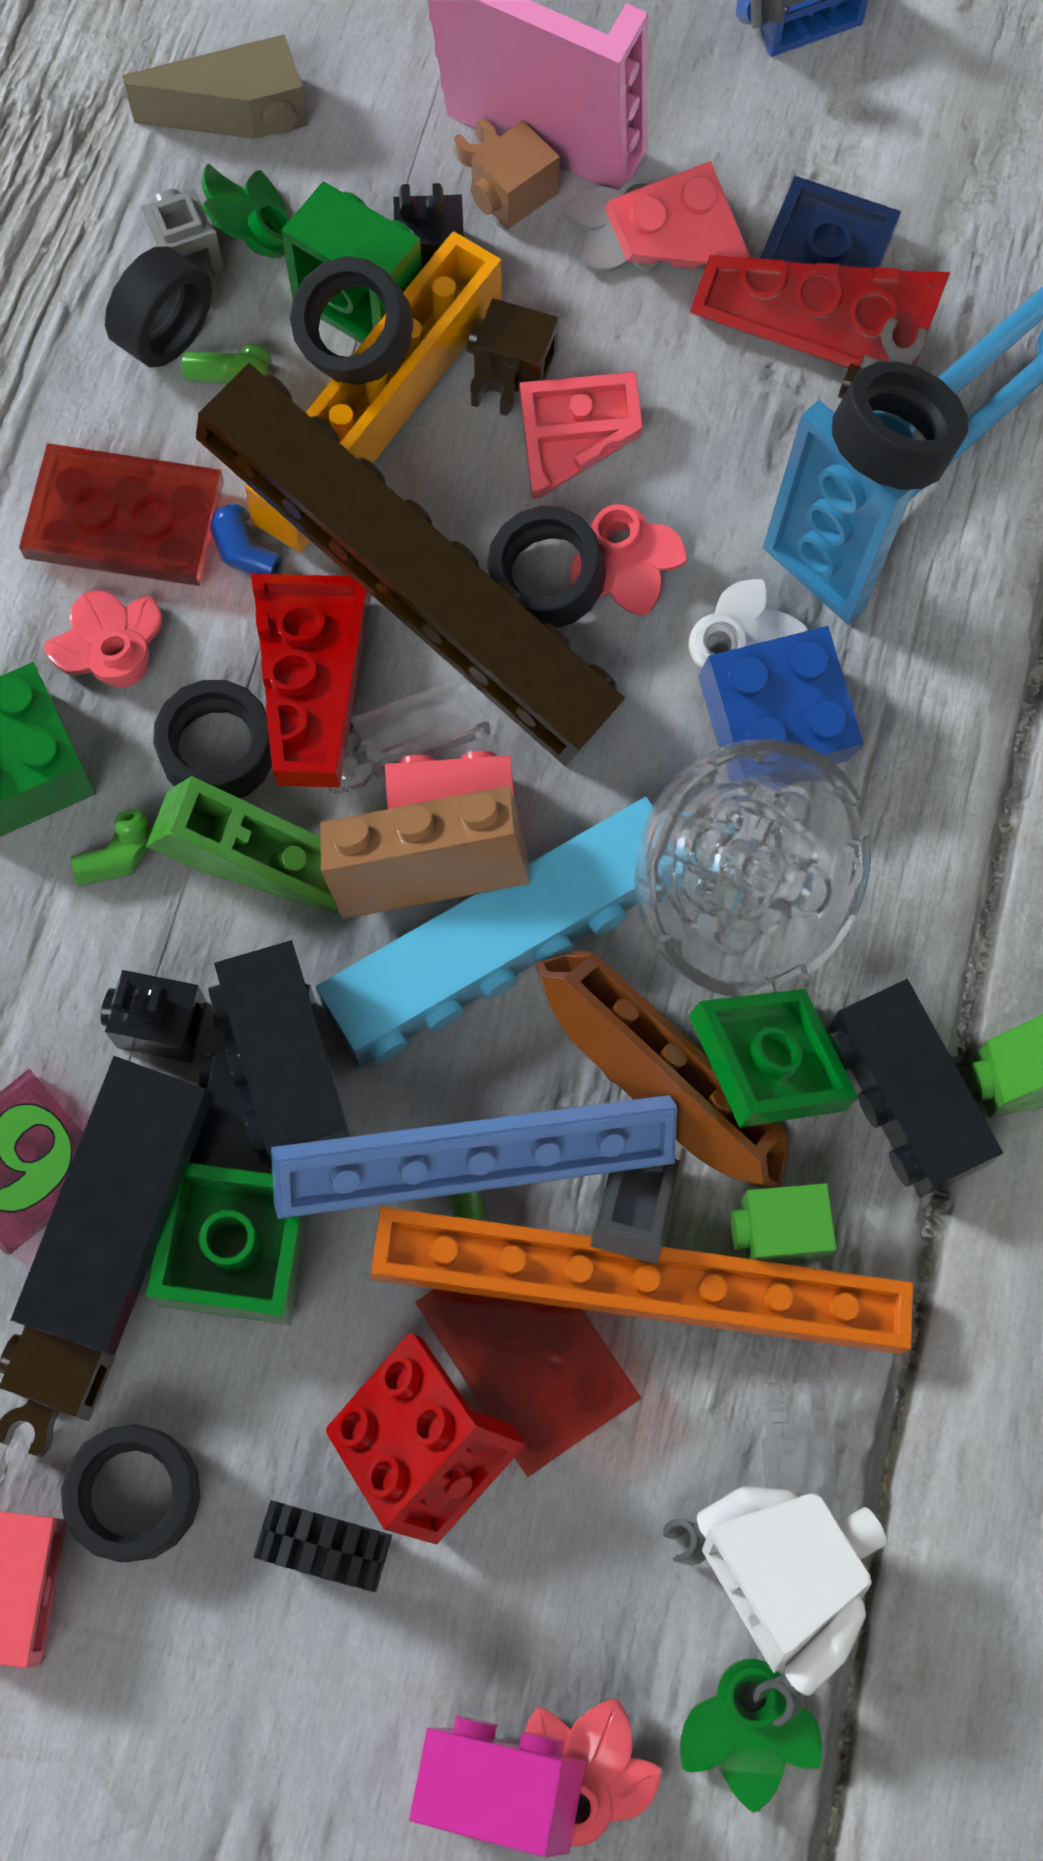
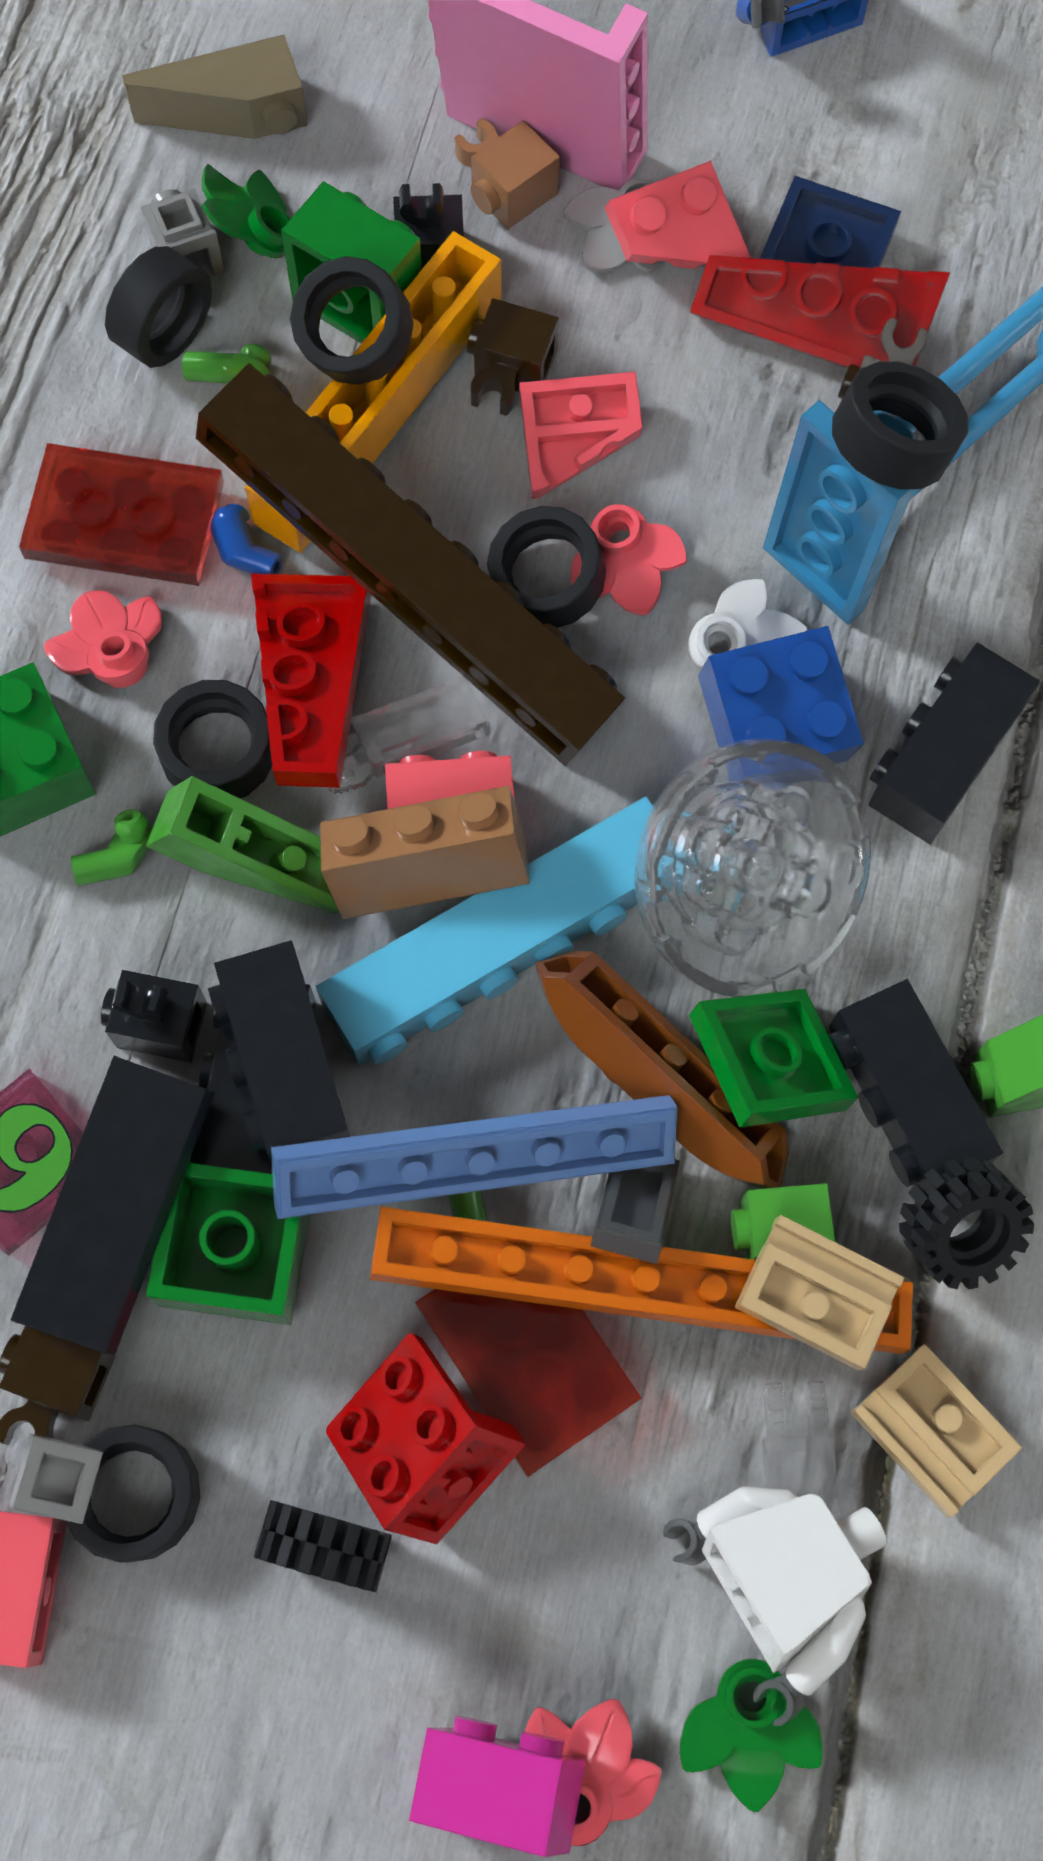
(55, 1479): none -> light grey tile
(819, 1293): none -> tan plate
(936, 1430): none -> tan plate
(950, 741): none -> black brick
(981, 1246): none -> black tyre

